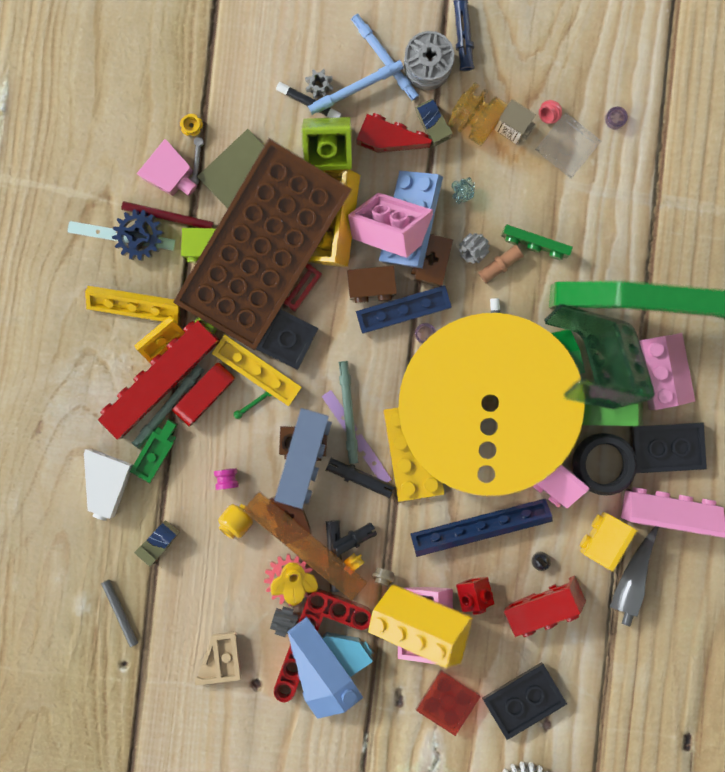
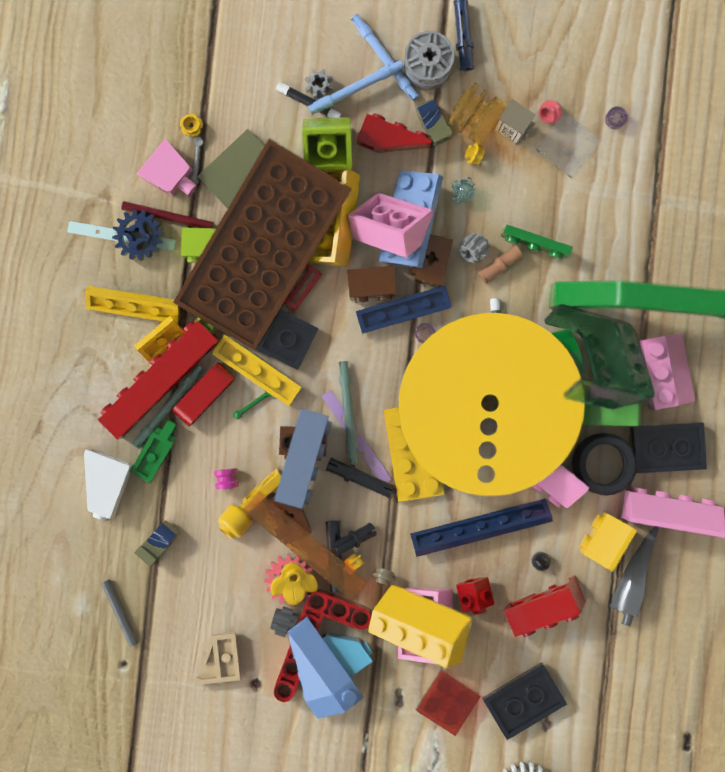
(268, 485): none -> yellow plate
(474, 154): none -> yellow plate

